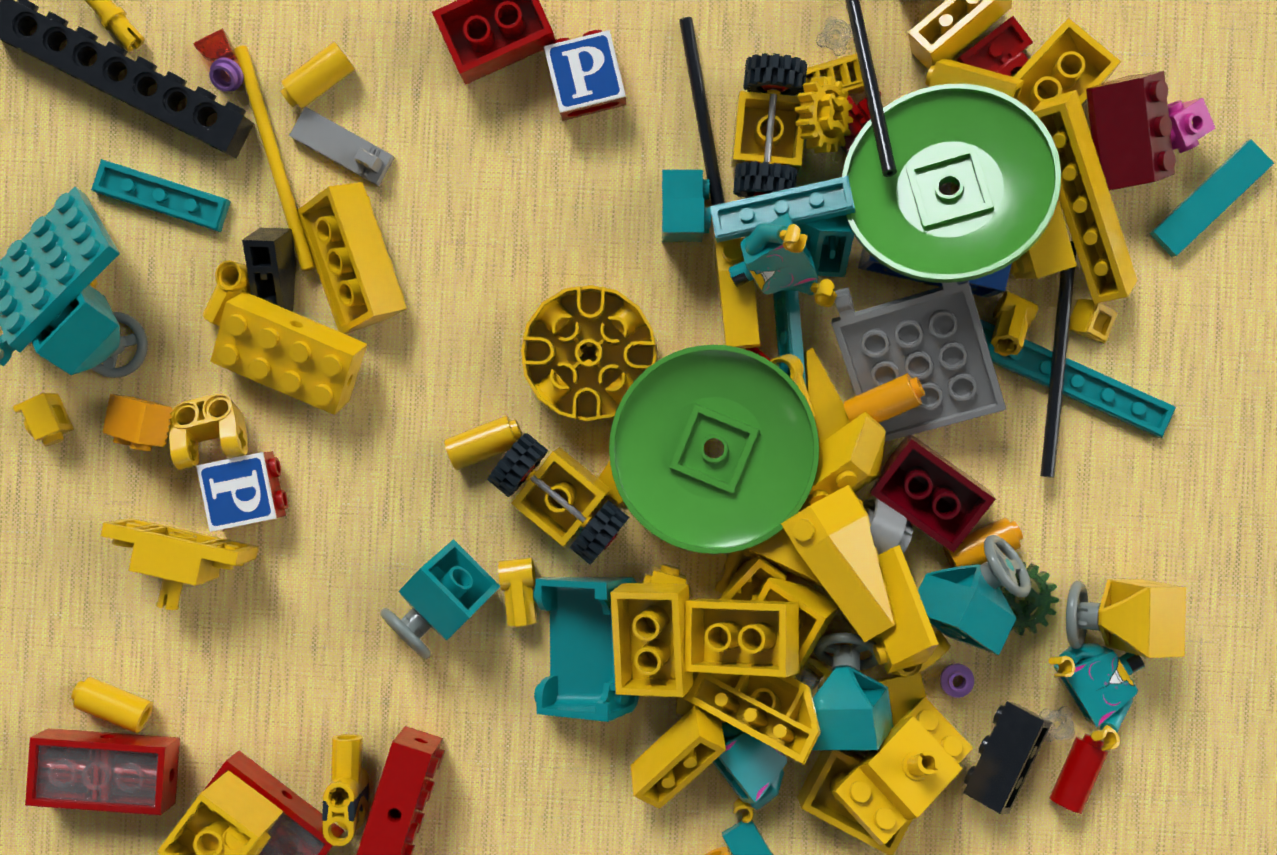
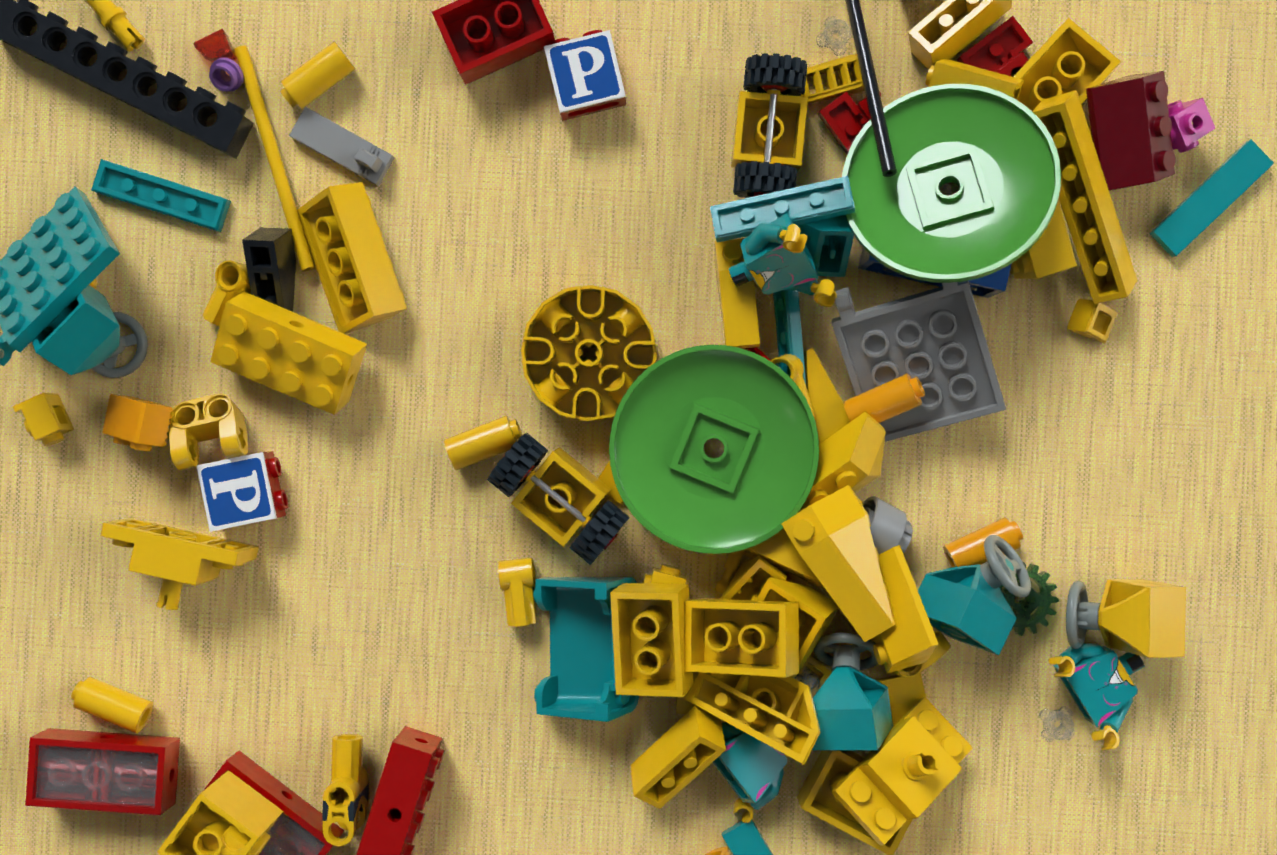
(441, 597): teal piece -> none
(683, 206): teal brick -> none
(701, 110): black piece -> none
(824, 114): yellow gear -> none
(932, 492): dark red slope -> none
(948, 675): medium lavender plate -> none
(1006, 757): black brick -> none
(1013, 318): yellow piece -> none
(1057, 370): black piece -> none
(1079, 774): red brick -> none
(1087, 386): teal tile -> none

